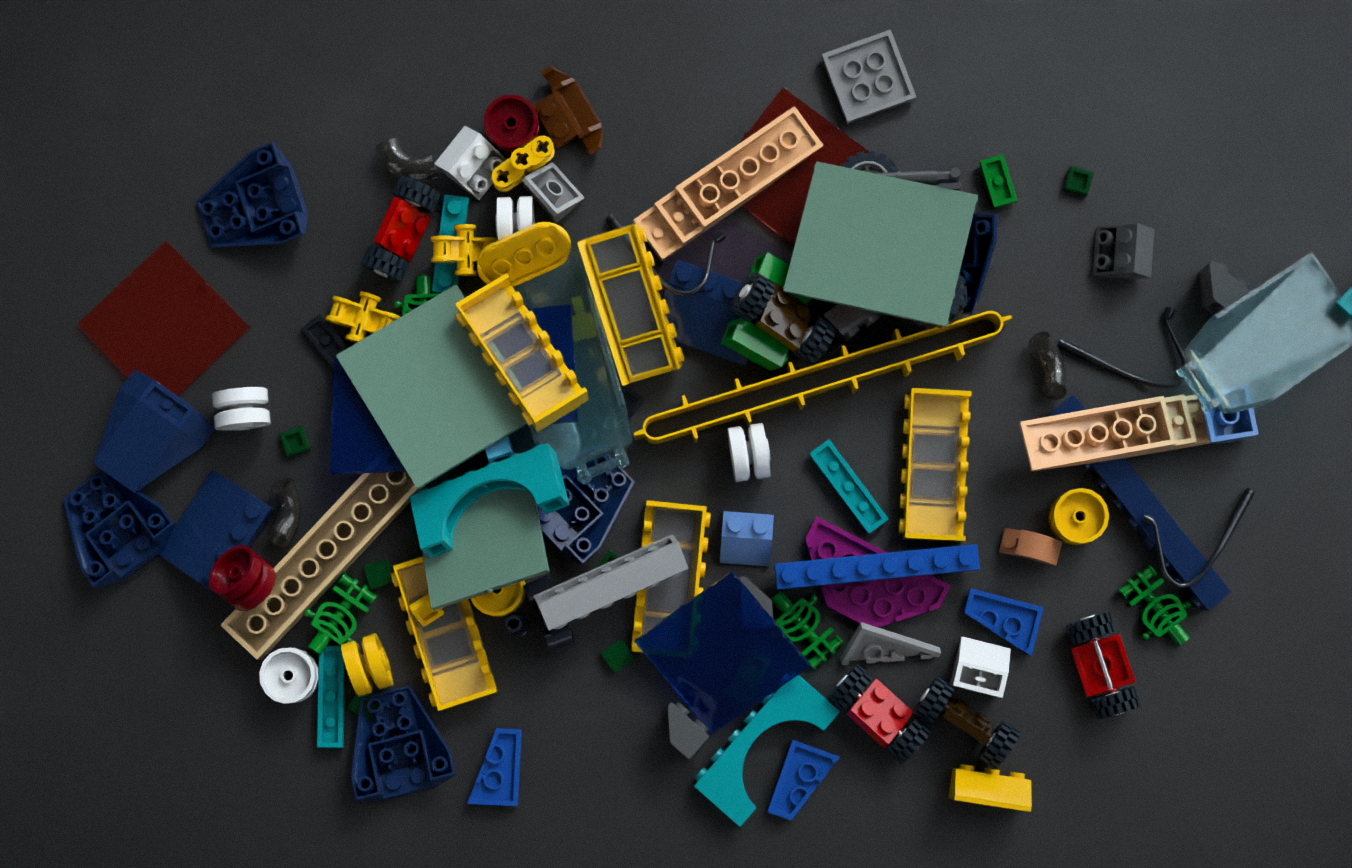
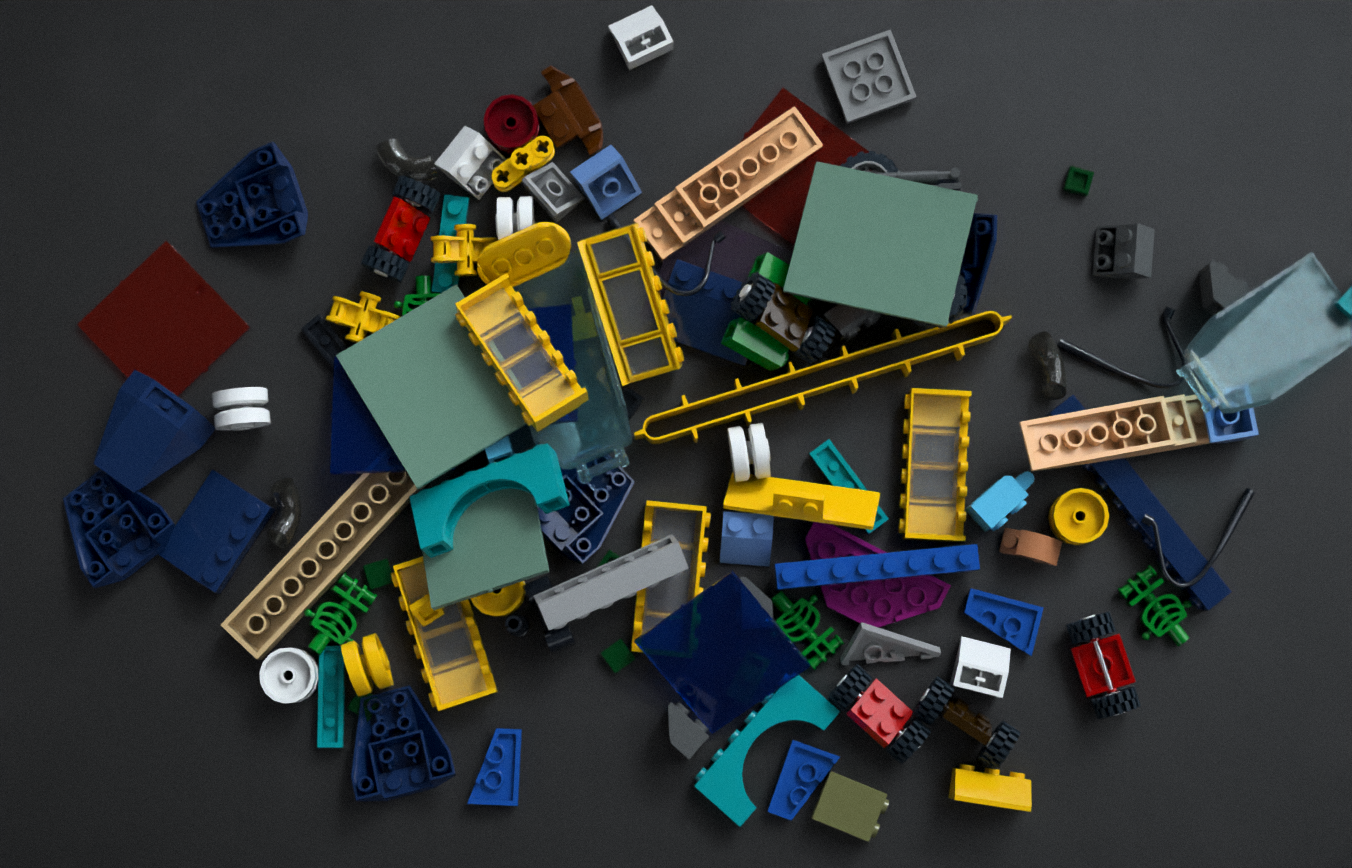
(242, 578): dark red wheel -> none
(295, 441): dark green tile -> none
(606, 181): none -> medium blue slope
(641, 37): none -> white slope
(803, 501): none -> yellow bracket
(850, 806): none -> olive brick
(998, 181): green plate -> none
(1000, 499): none -> medium azure hinge

